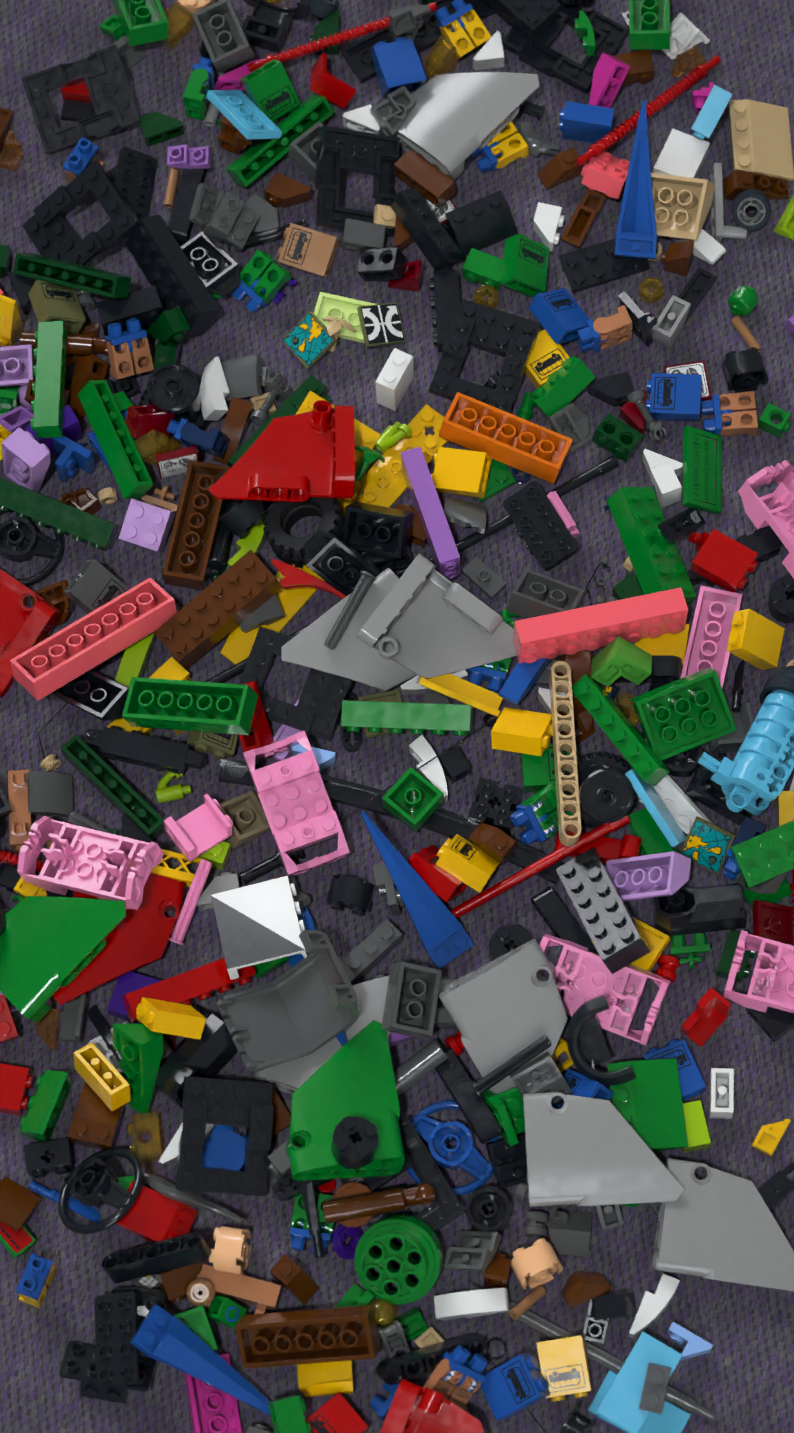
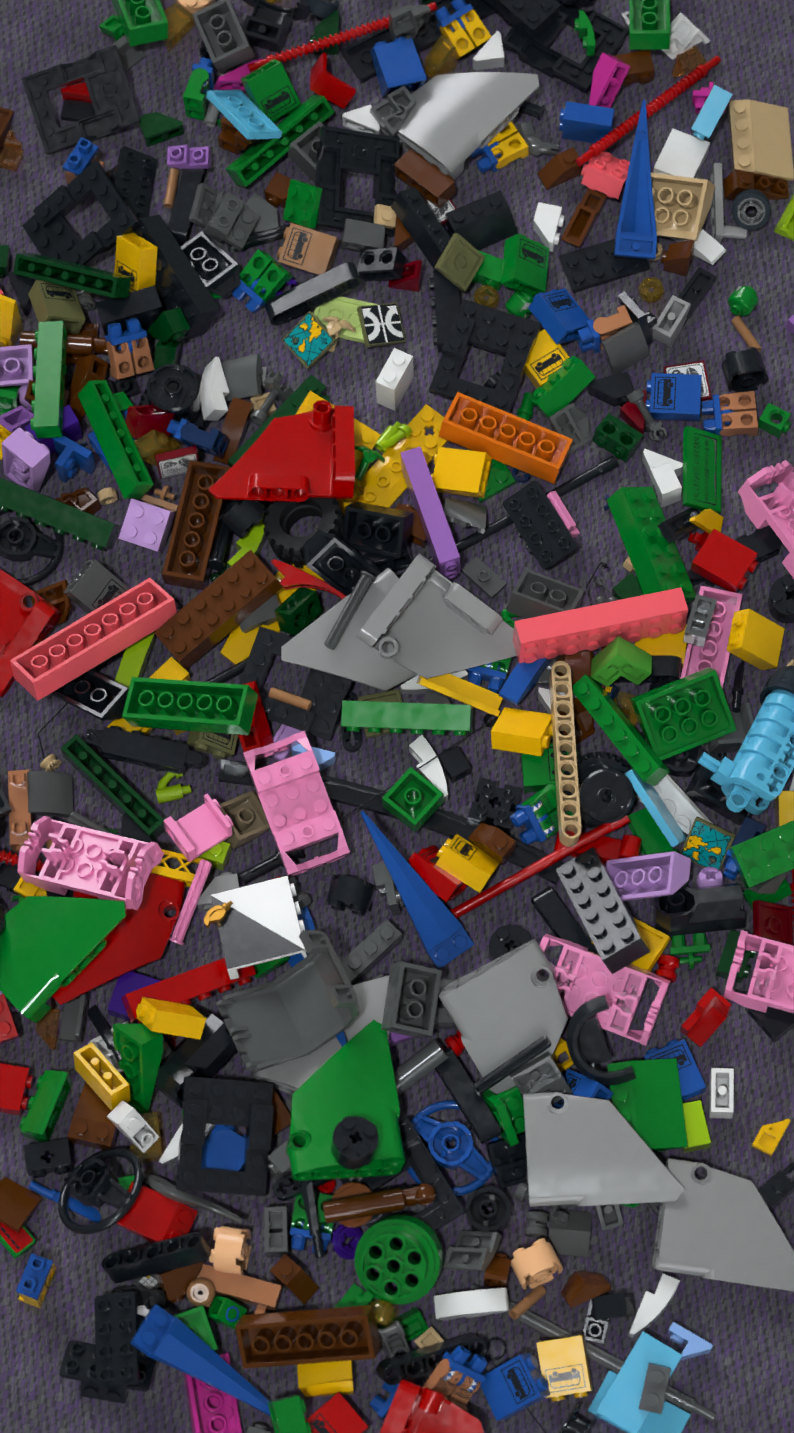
(133, 1126): none -> white slope
(136, 259): none -> yellow brick
(217, 914): none -> piece
(276, 1231): none -> dark grey brick
(290, 698): none -> medium nougat piece
(298, 611): none -> dark green brick
(302, 203): none -> green plate
(313, 293): none -> black beam
(459, 262): none -> olive tile
(519, 304): none -> green head
(625, 348): none -> dark grey slope
(700, 620): none -> dark grey brick
(708, 520): none -> yellow tile
(709, 877): none -> lavender piece

